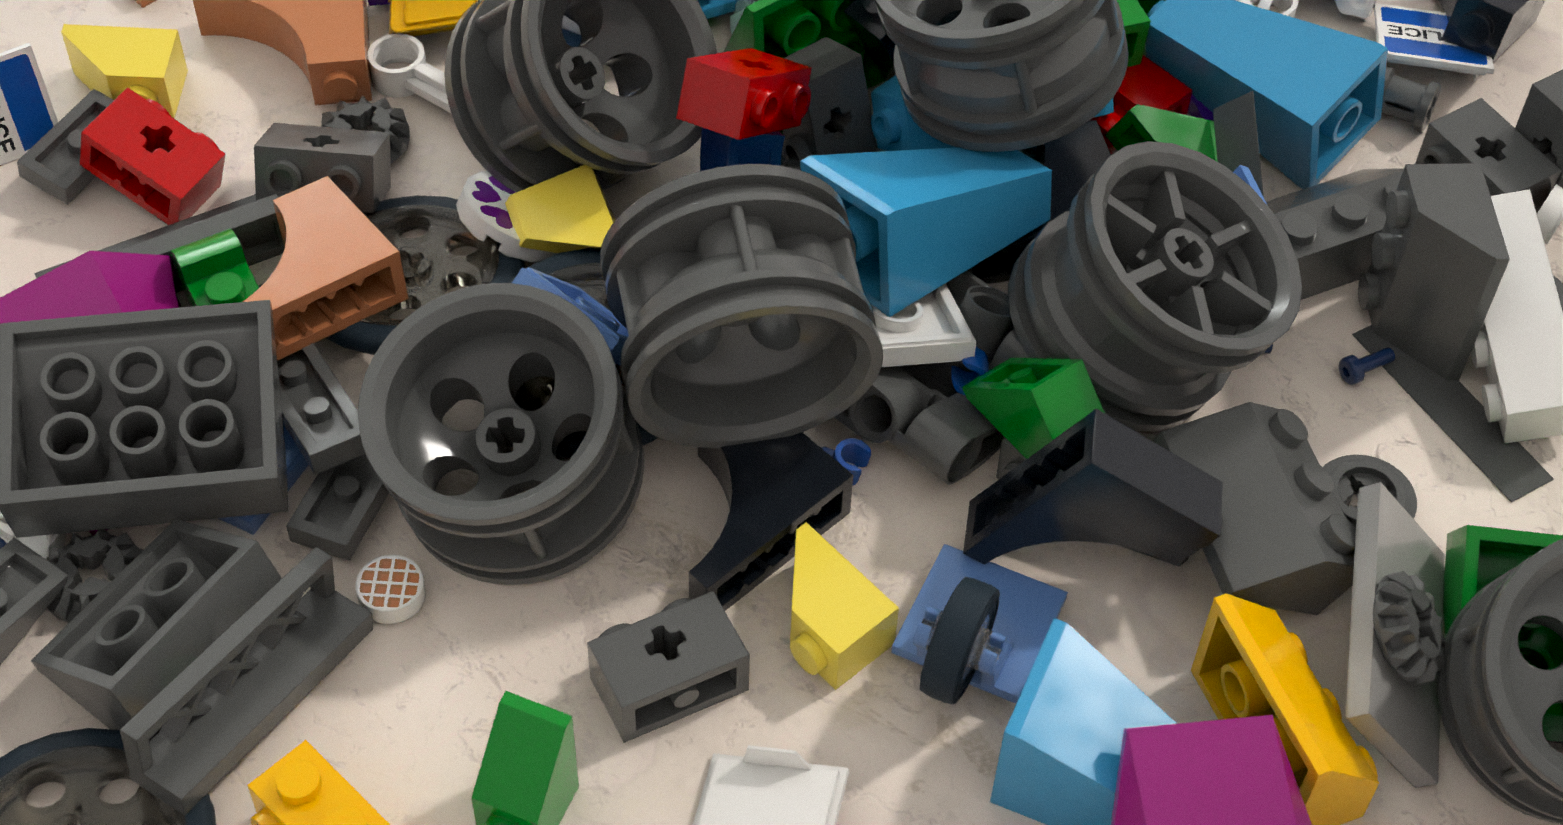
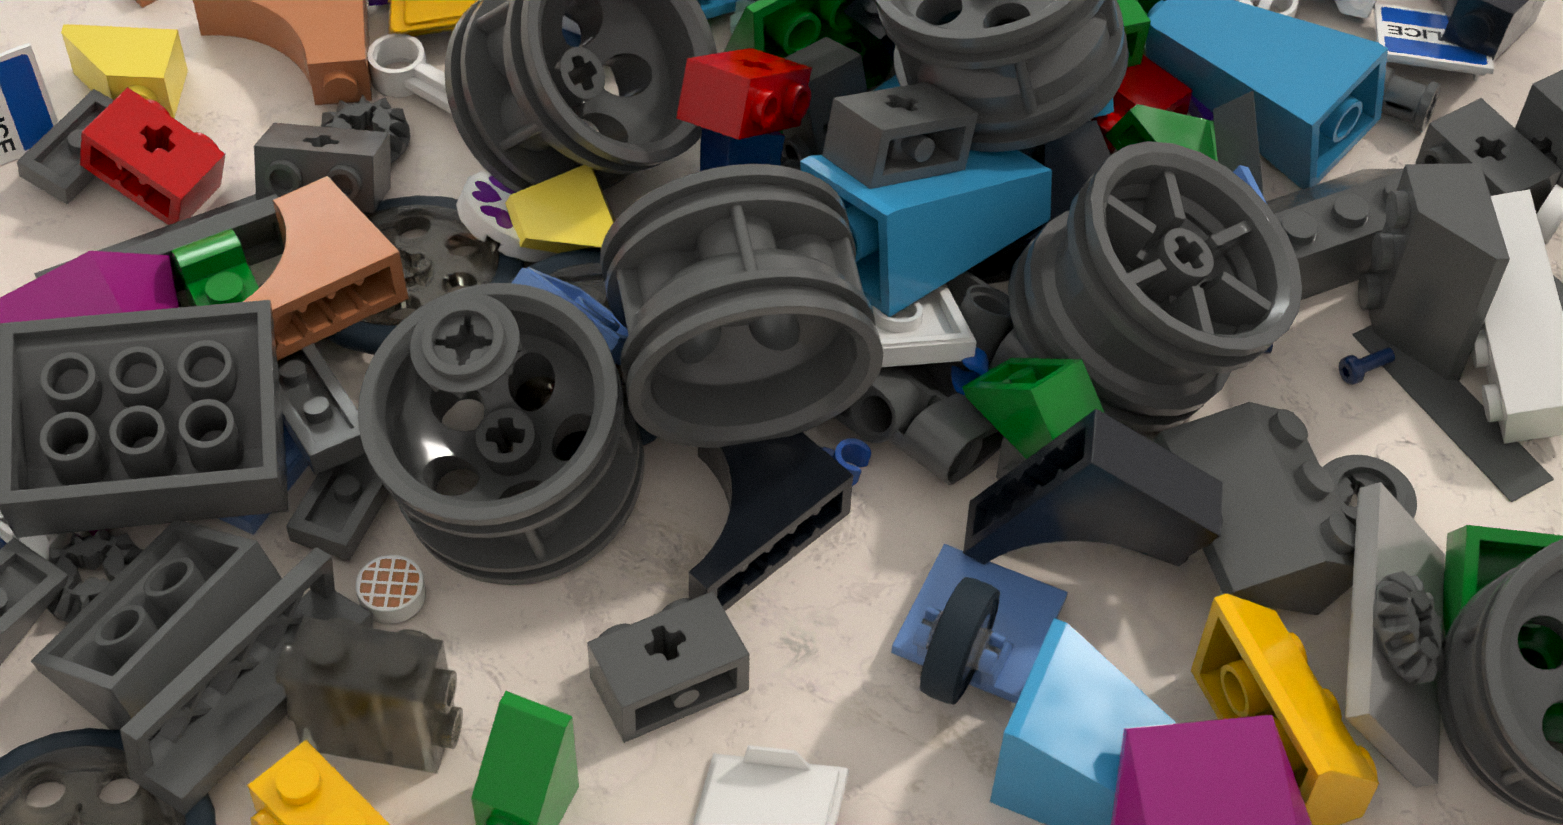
(370, 693): none -> clear smoke brick
(447, 326): none -> dark grey gear
(836, 612): light yellow slope -> none
(899, 134): none -> dark grey brick

